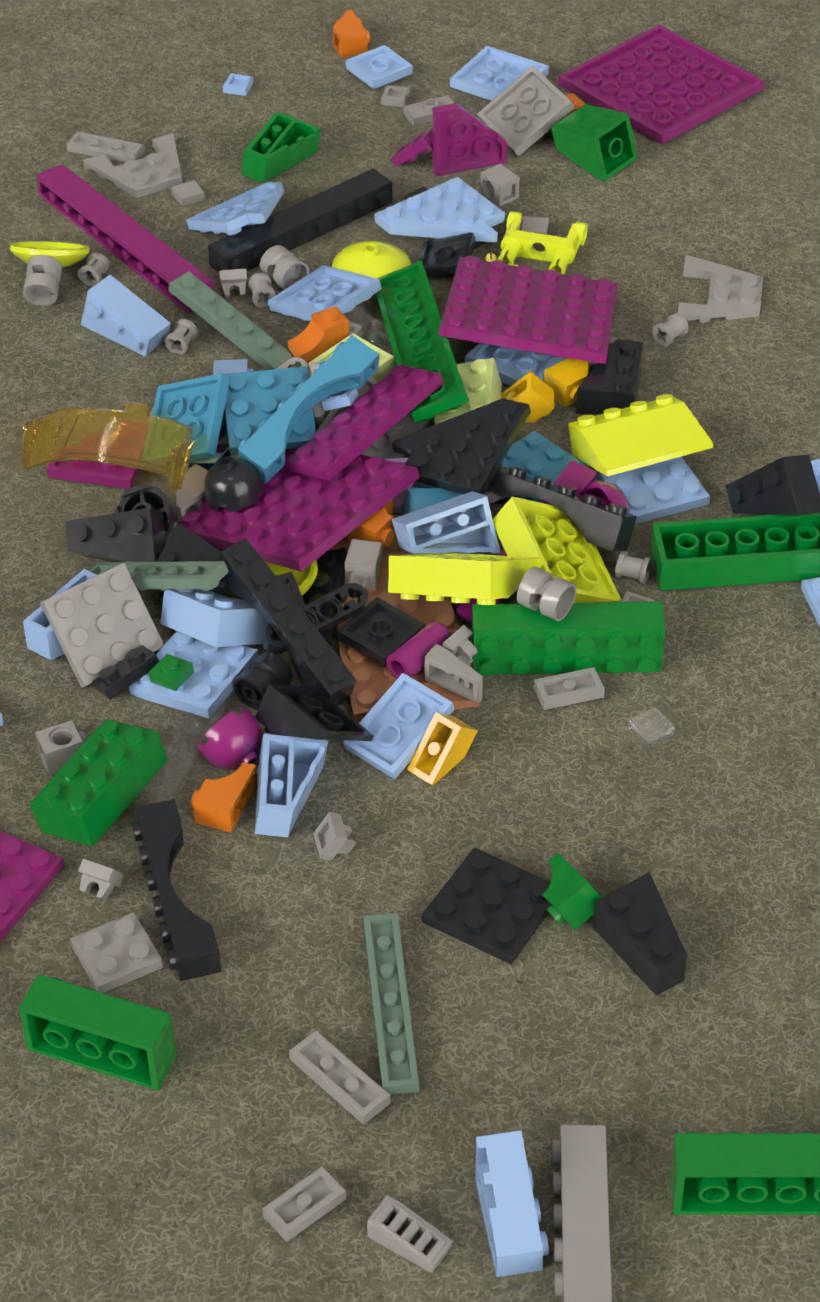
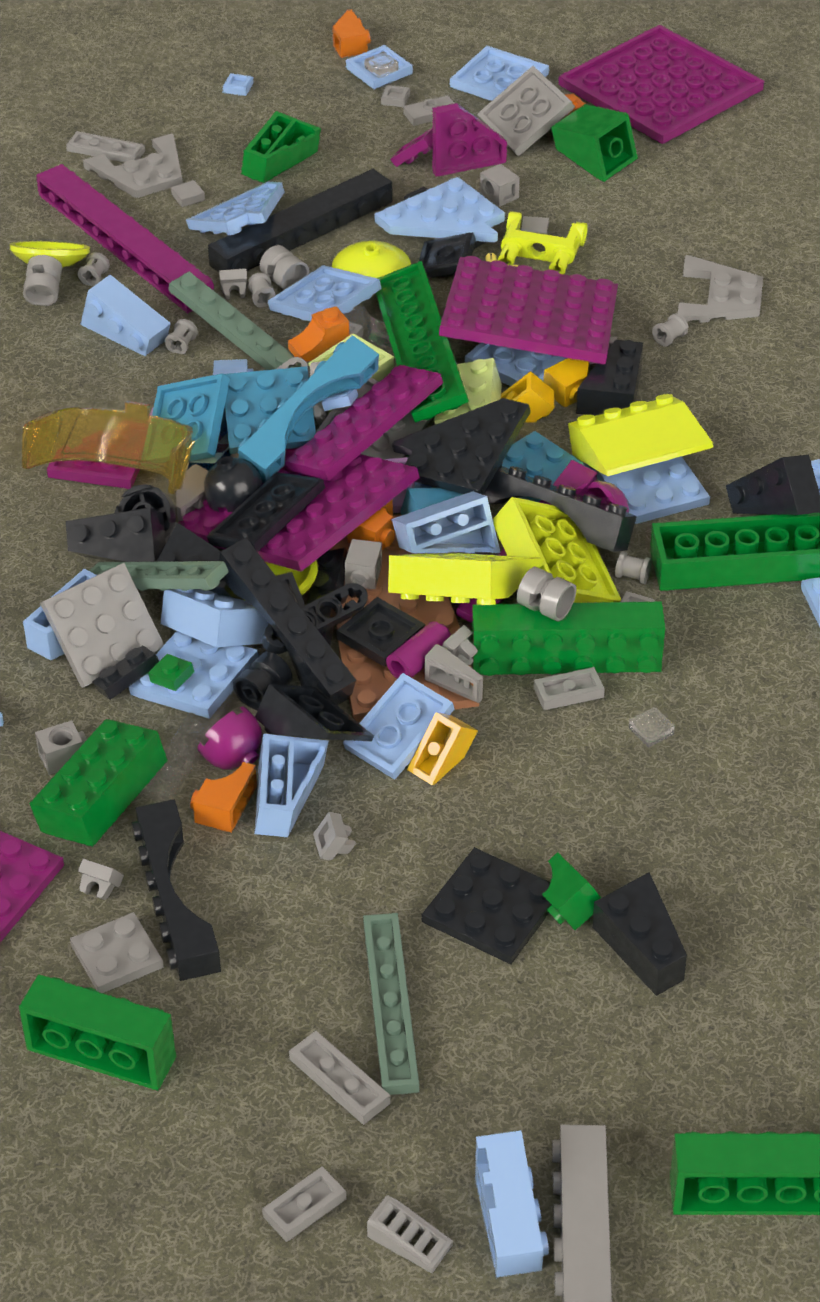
(267, 510): none -> black tile
(381, 64): none -> clear plate

